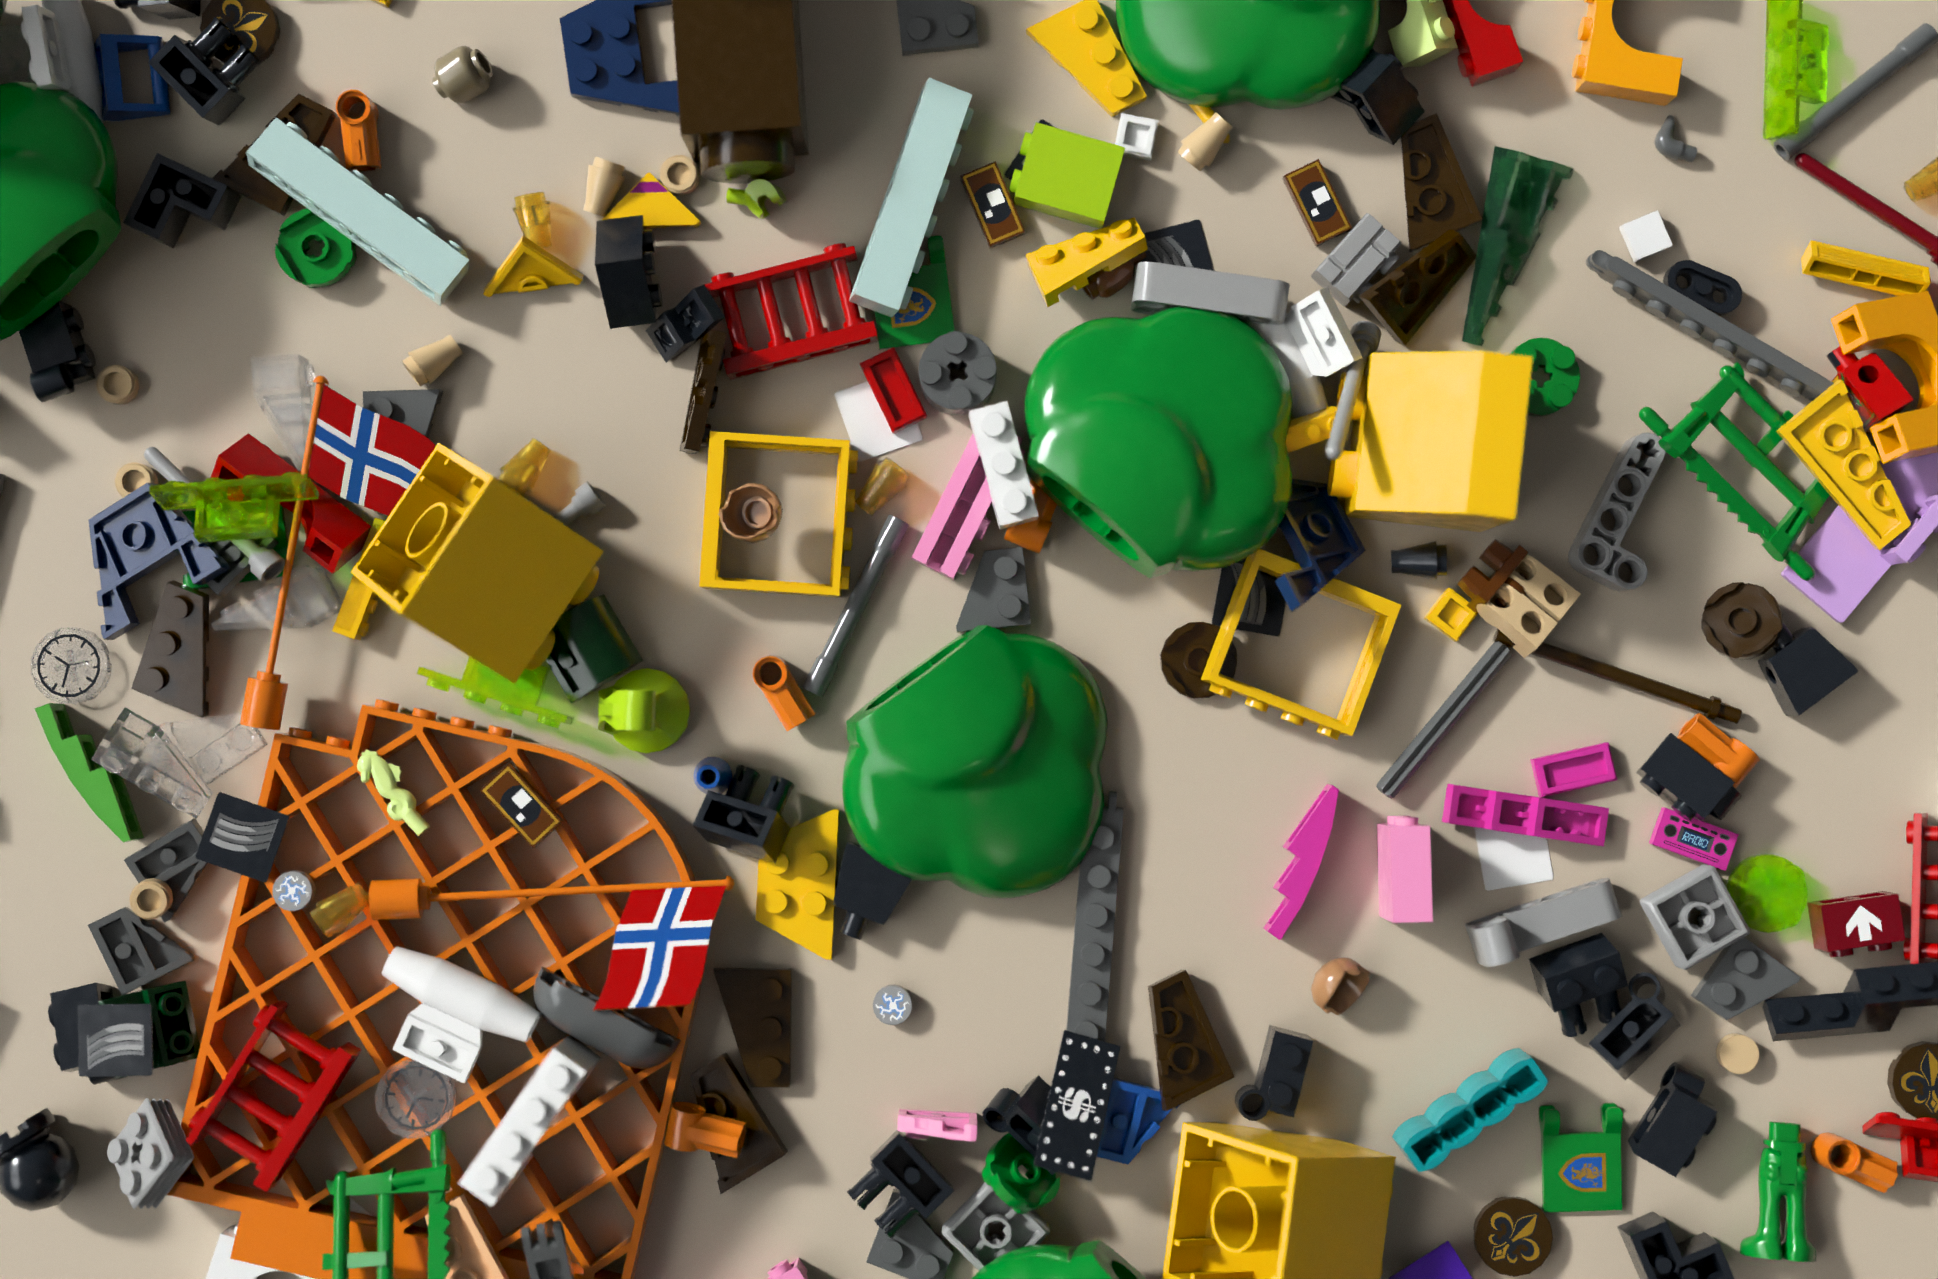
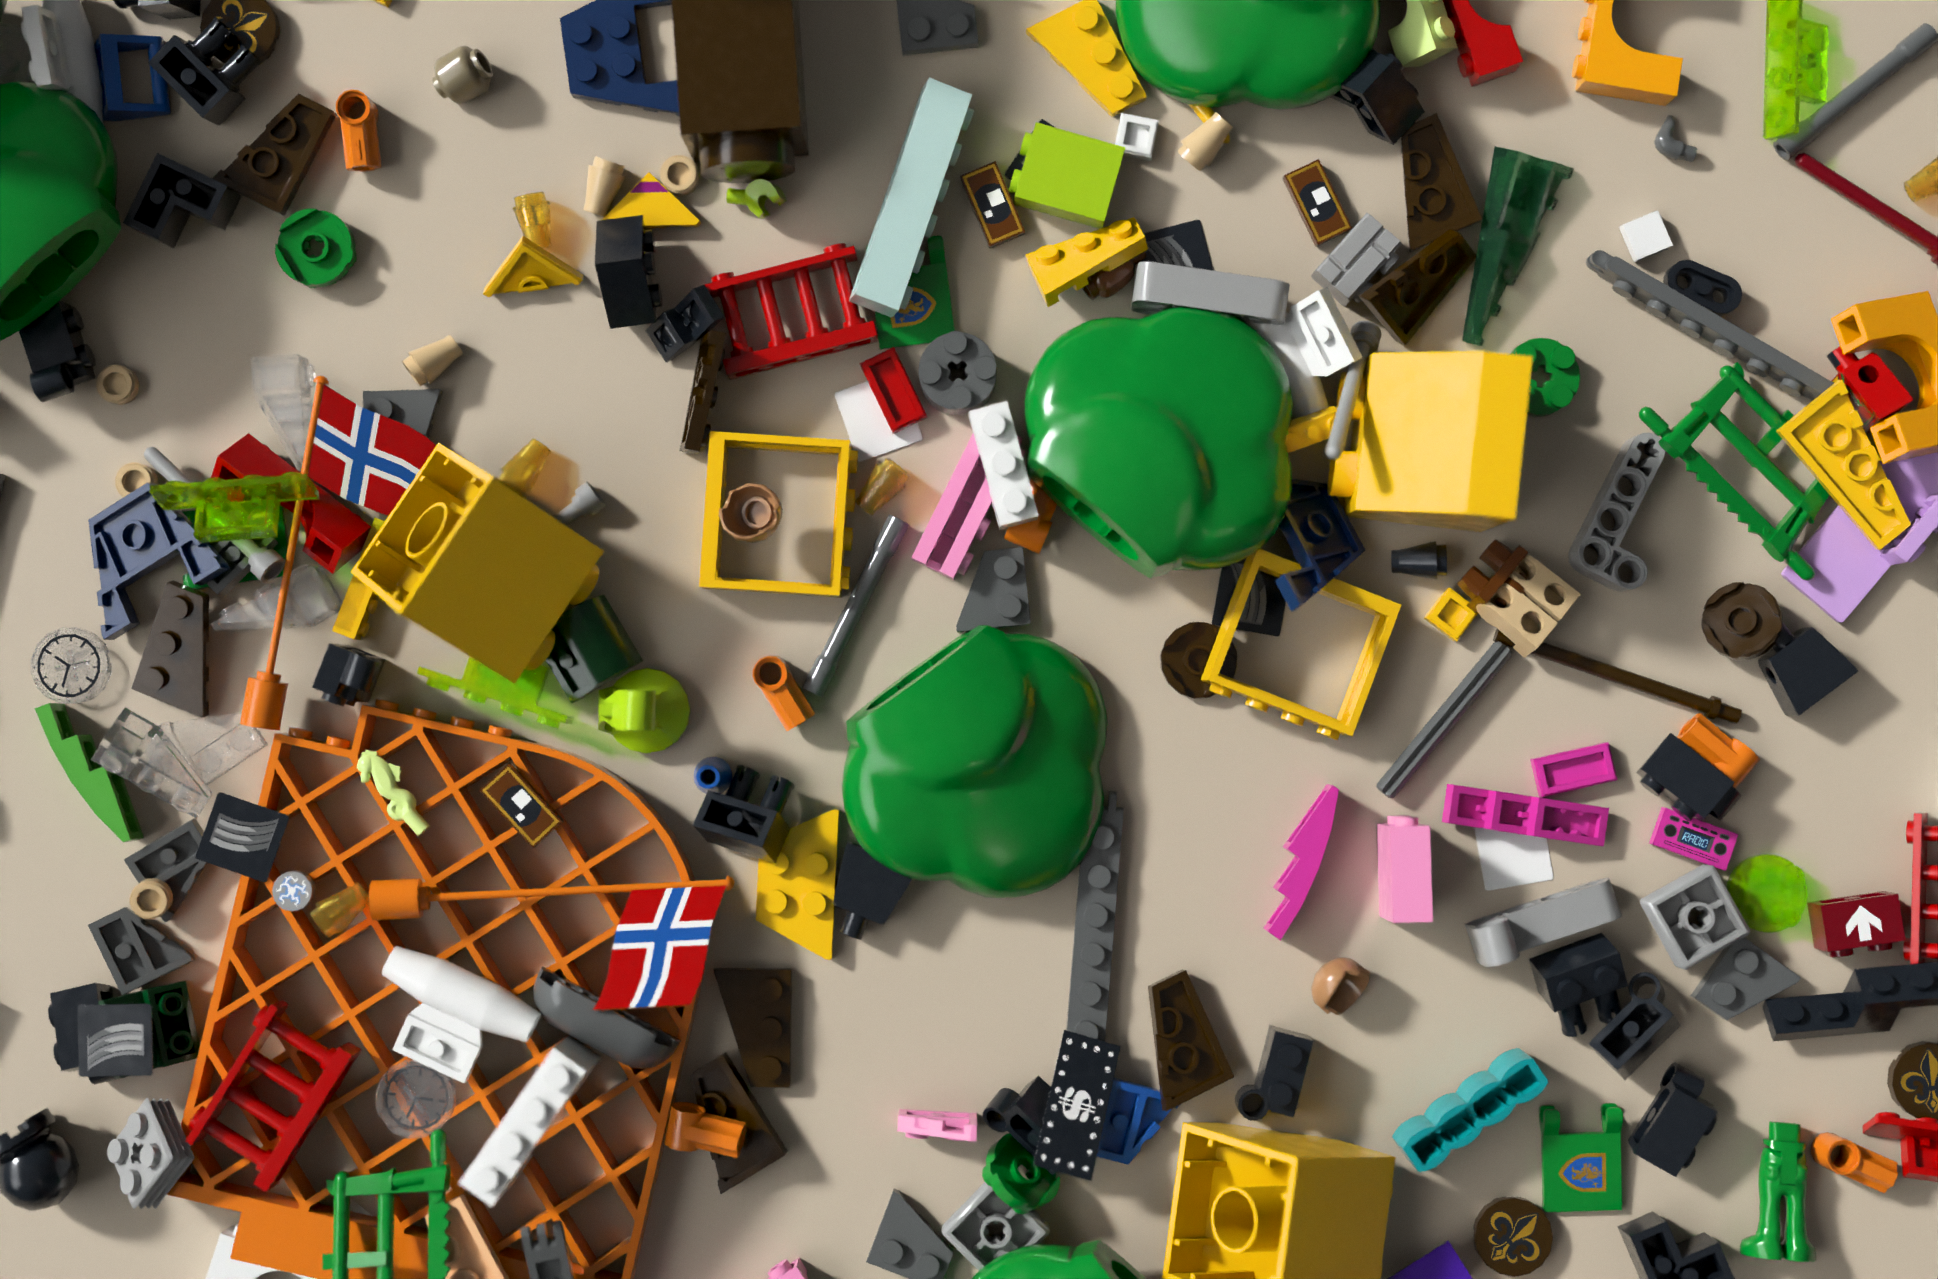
(347, 674): none -> black hinge
(358, 211): light aqua brick -> none
(892, 1004): light grey tile -> none
(913, 1175): black brick -> none
(1737, 1053): tan tile -> none
(1864, 269): yellow piece -> none

